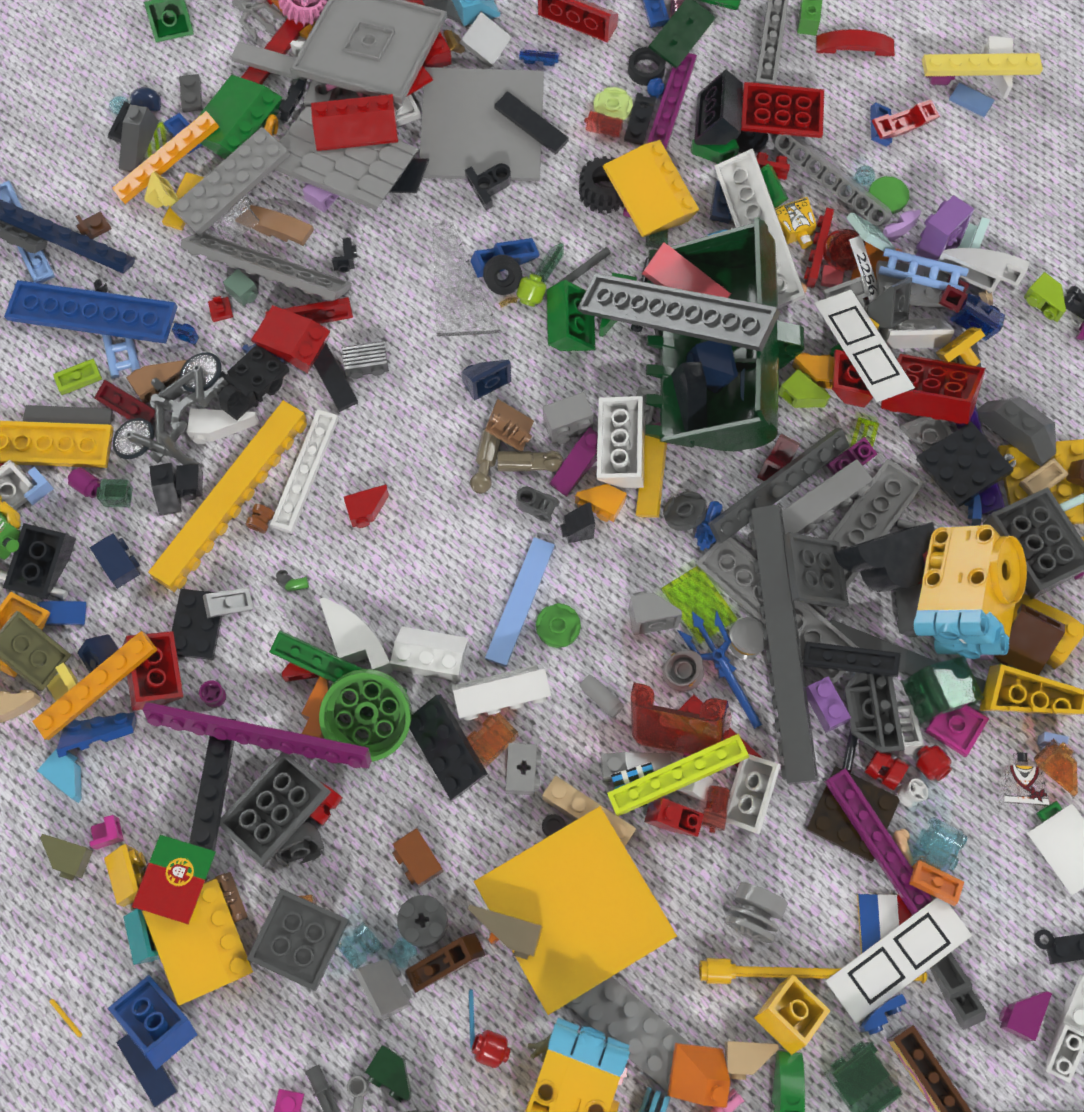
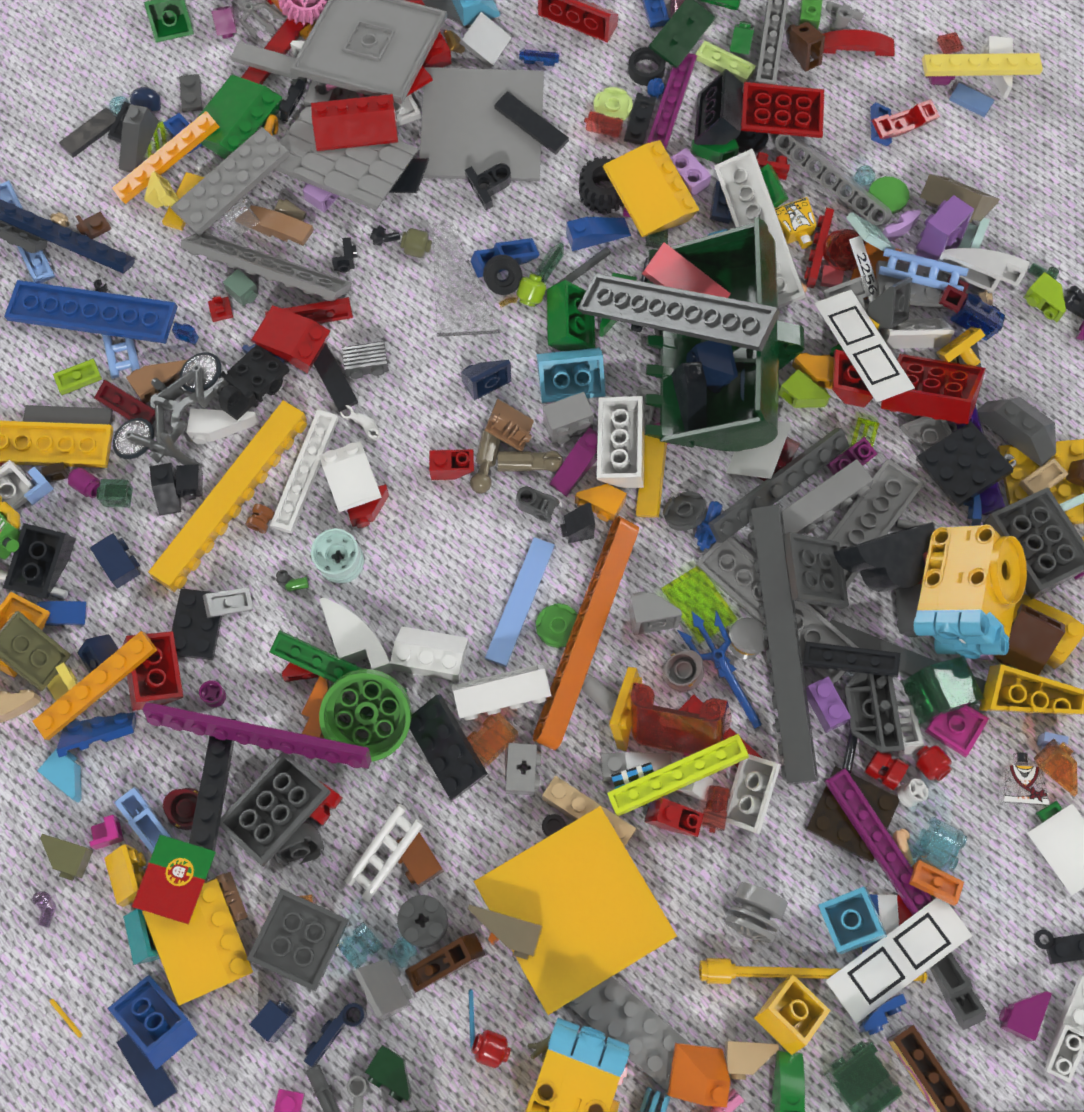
(46, 906): none -> clear purple arm
(55, 472): none -> dark brown tile
(60, 218): none -> tan plate
(88, 132): none -> black tile
(141, 818): none -> light blue slope
(180, 807): none -> dark red piece
(224, 21): none -> magenta slope
(273, 1020): none -> dark blue brick
(290, 209): none -> dark tan cone
(329, 548): none -> light aqua wheel
(330, 1032): none -> dark blue plate
(349, 476): none -> white slope
(368, 424): none -> white arm
(379, 236): none -> black plate
(397, 848): none -> white bar
(416, 243): none -> olive head
(450, 463): none -> red slope
(571, 373): none -> medium azure slope
(585, 634): none -> orange beam
(595, 231): none -> blue slope
(621, 717): none -> yellow wing
(691, 171): none -> lavender brick
(721, 60): none -> yellowish green plate
(742, 38): none -> green slope
(761, 460): none -> white sticker
(806, 41): none -> reddish brown torso
(843, 15): none -> light grey piece
(852, 920): none -> medium azure brick
(943, 188): none -> dark tan slope
(950, 43): none -> clear red tile
(1037, 271): none -> clear green arm

